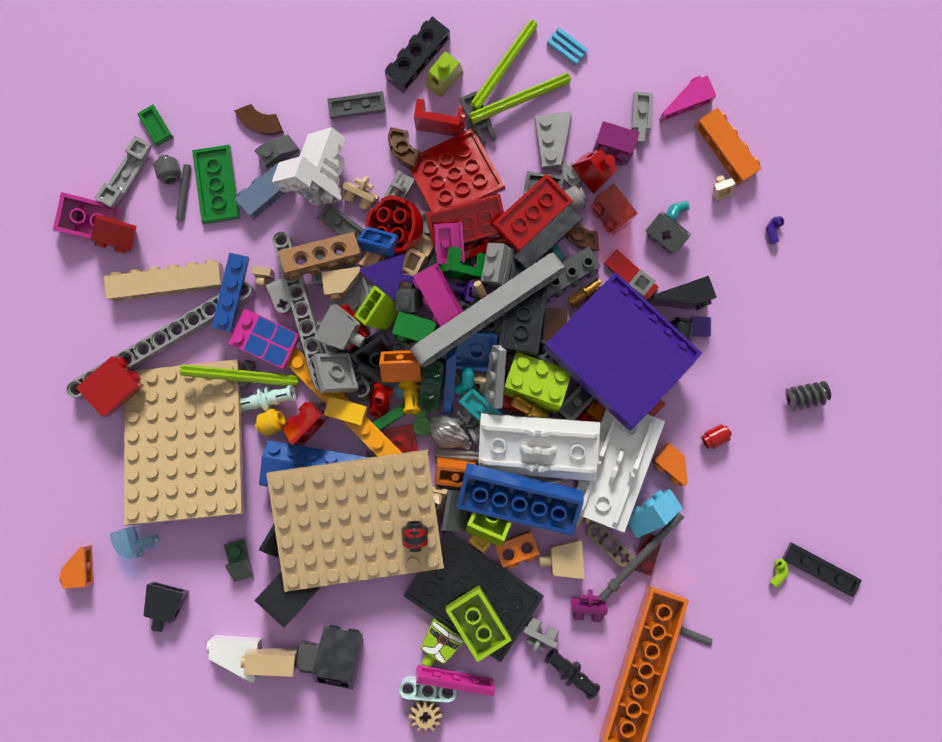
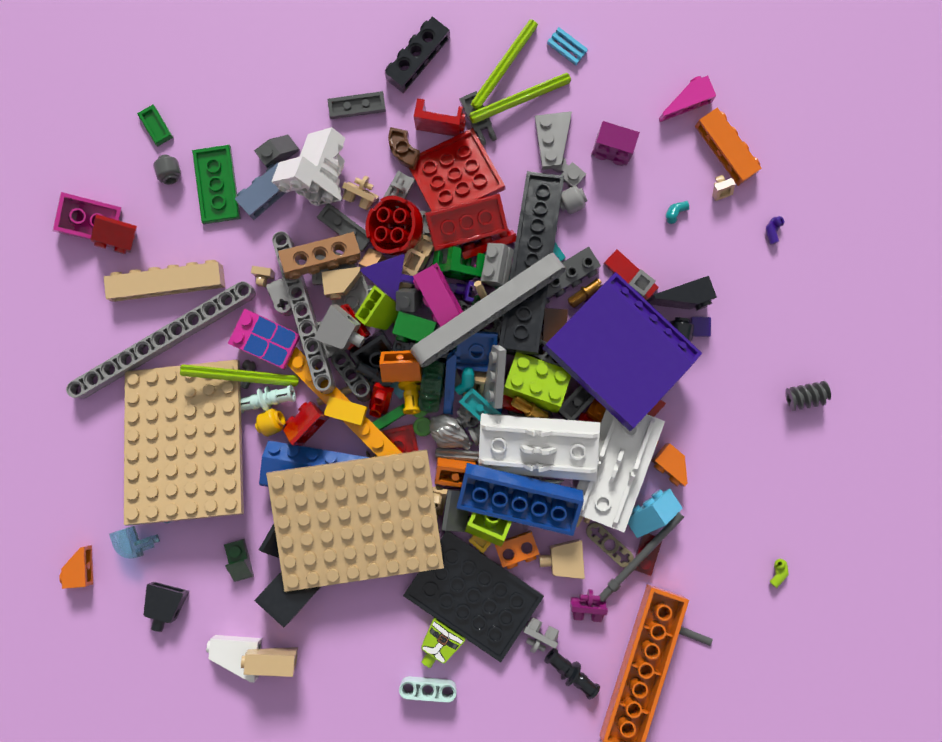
(110, 386): red brick -> none
(126, 174): light grey slope -> none
(183, 192): dark grey bar -> none
(230, 292): blue plate -> none
(259, 122): reddish brown tile -> none
(307, 656): dark grey brick -> none
(335, 372): light grey tile -> none
(338, 657): black slope -> none
(378, 242): blue slope -> none
(415, 536): black head -> none
(418, 717): tan gear -> none
(445, 72): lime torso -> none
(447, 236): dark pink plate -> none
(455, 680): dark pink tile -> none
(478, 623): lime brick -> none
(532, 212): red tile -> none
(548, 238): black tile -> none
(583, 238): reddish brown tile -> none
(595, 169): red torso -> none
(613, 210): clear red brick -> none
(642, 114): light grey hinge -> none
(678, 234): dark grey brick -> none
(716, 436): red brick -> none
(822, 569): black tile -> none

